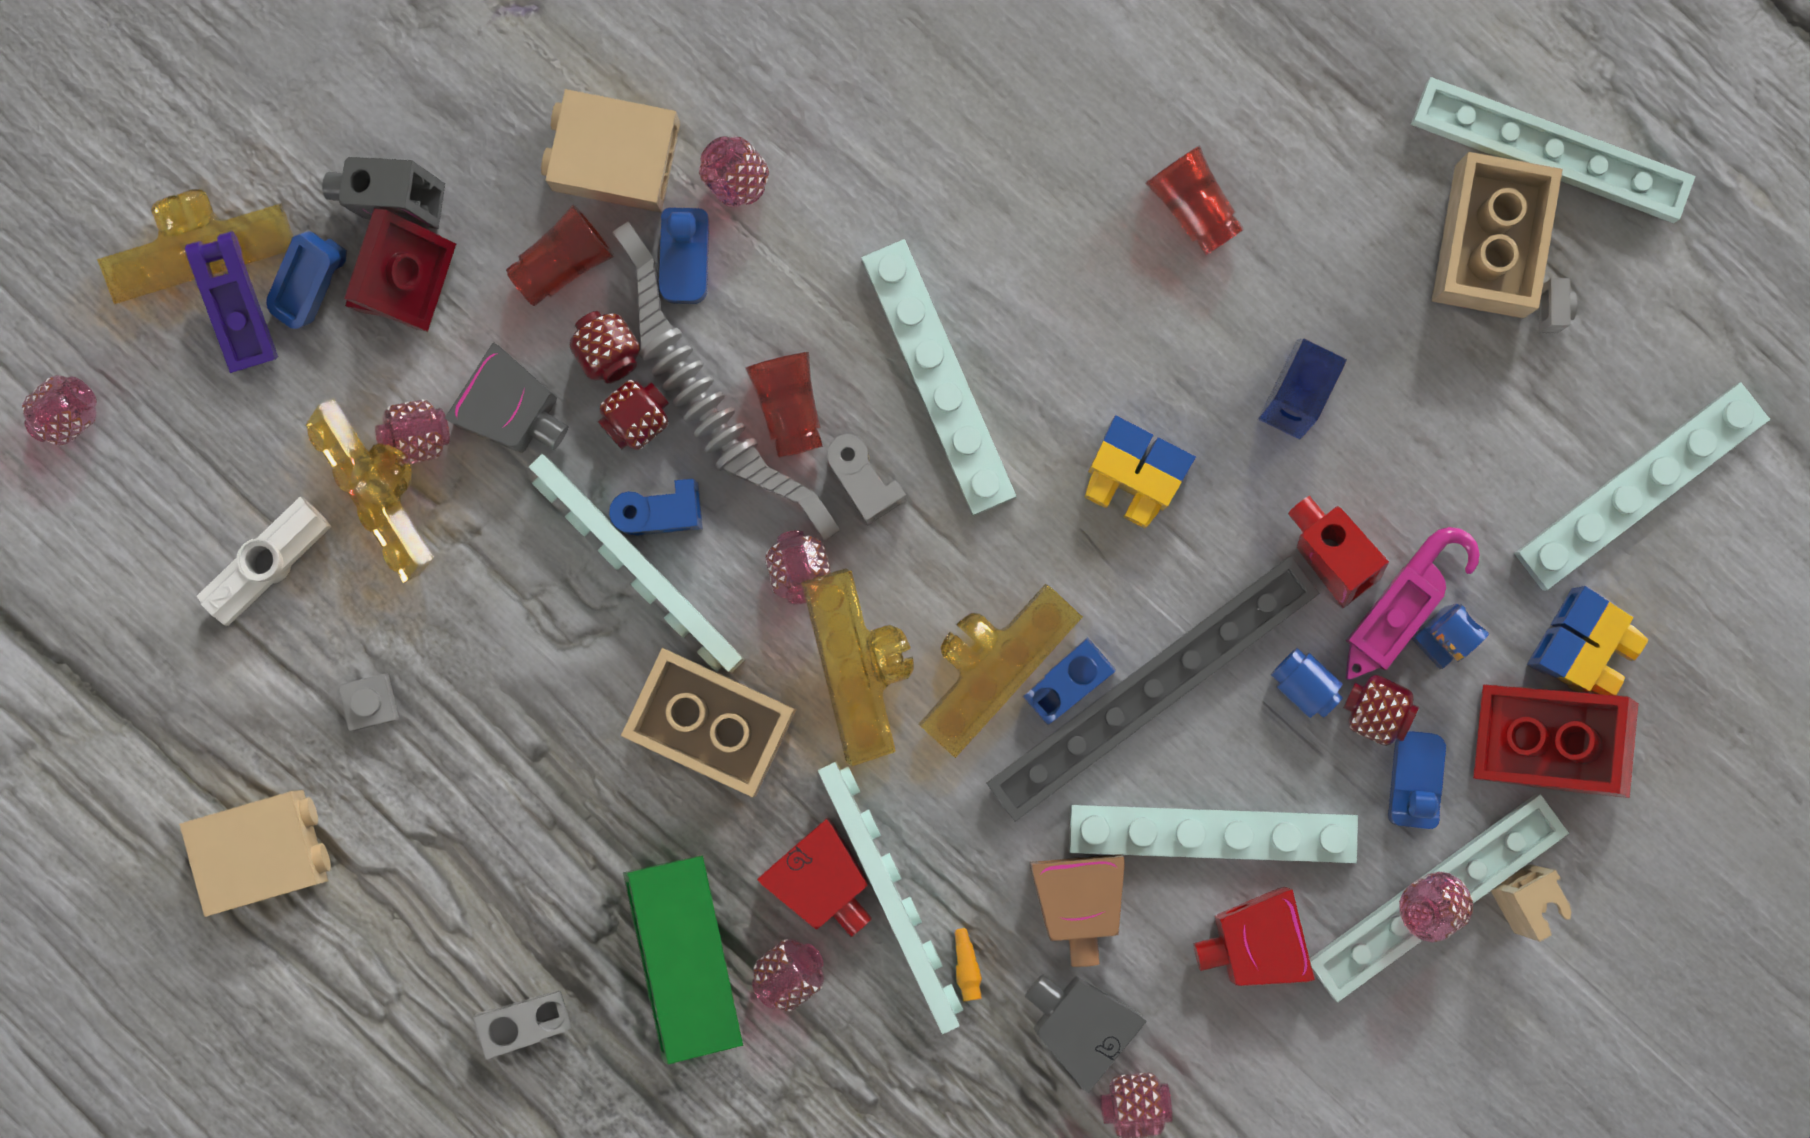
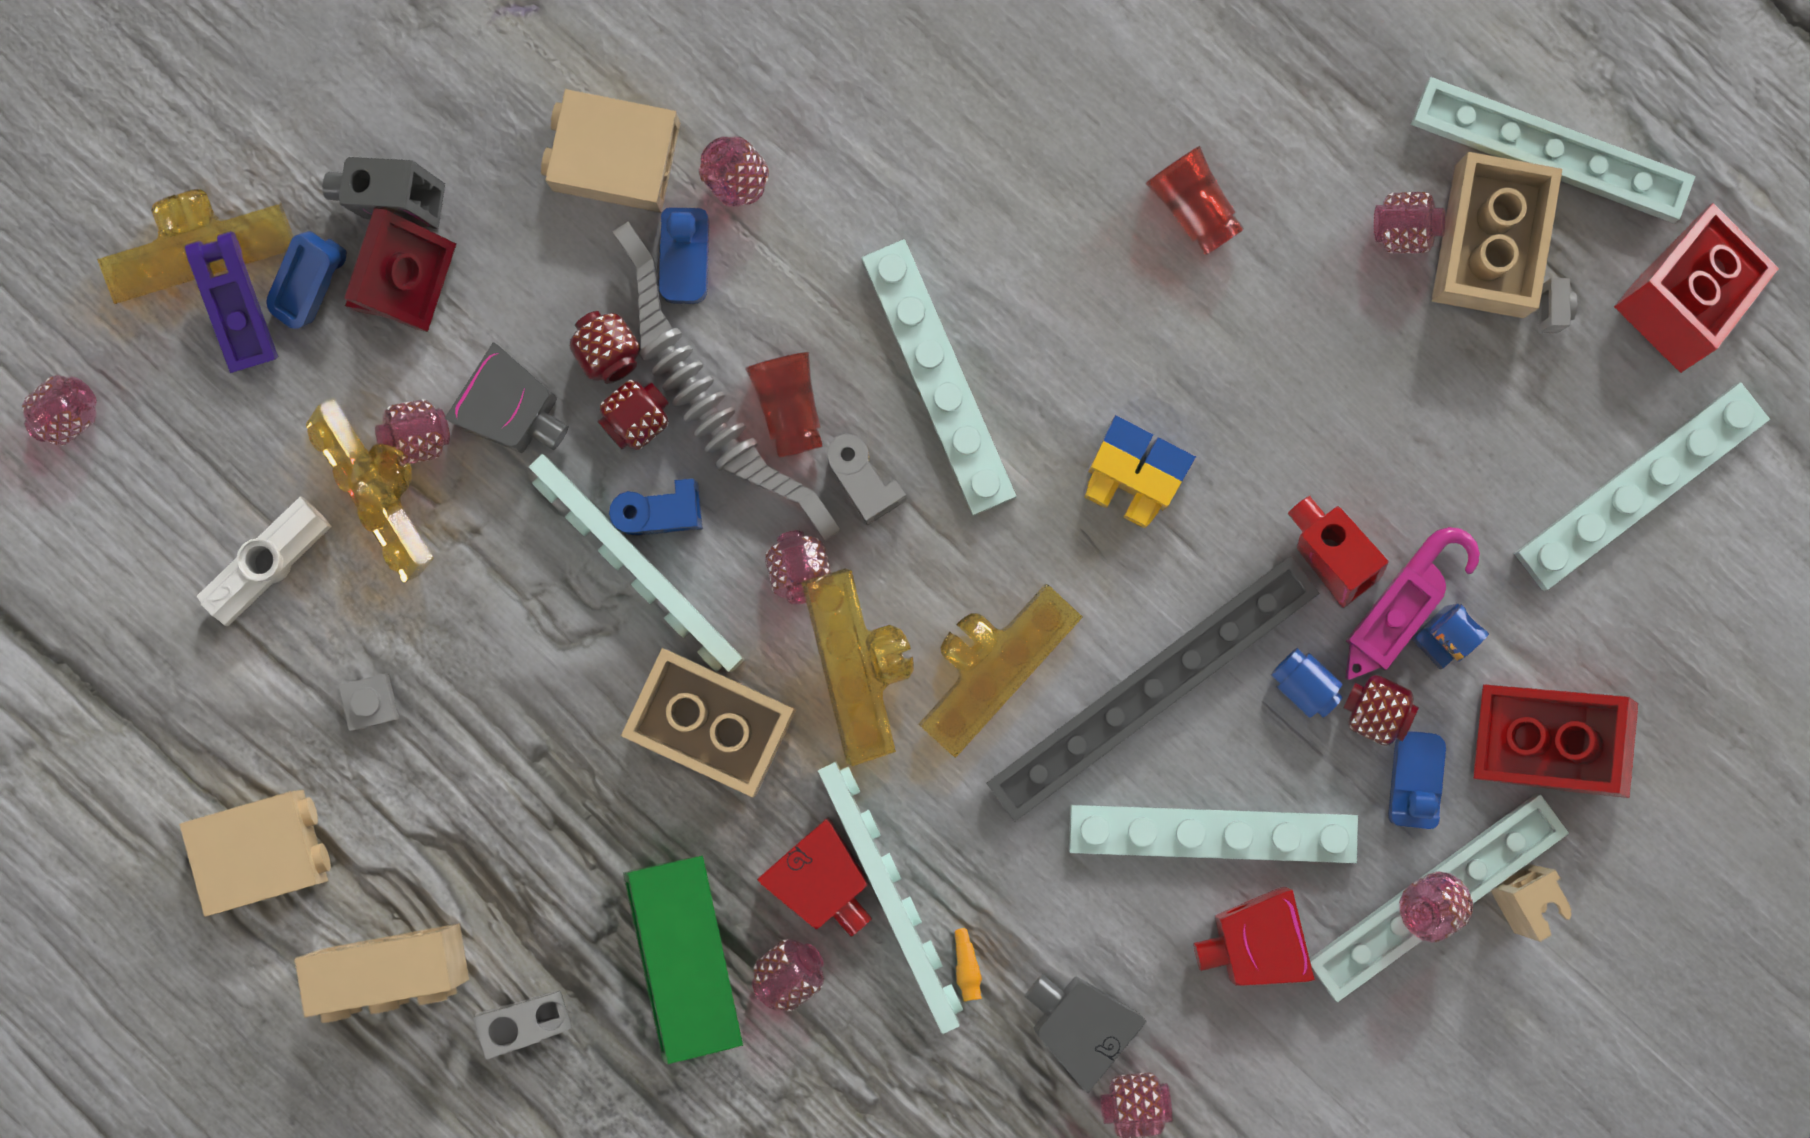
(382, 973): none -> tan brick
(559, 257): clear red plant -> none
(1069, 681): blue leg -> none
(1080, 901): medium nougat torso -> none
(1302, 388): clear blue torso -> none
(1408, 222): none -> clear pink head
(1583, 642): hips -> none
(1697, 289): none -> red slope

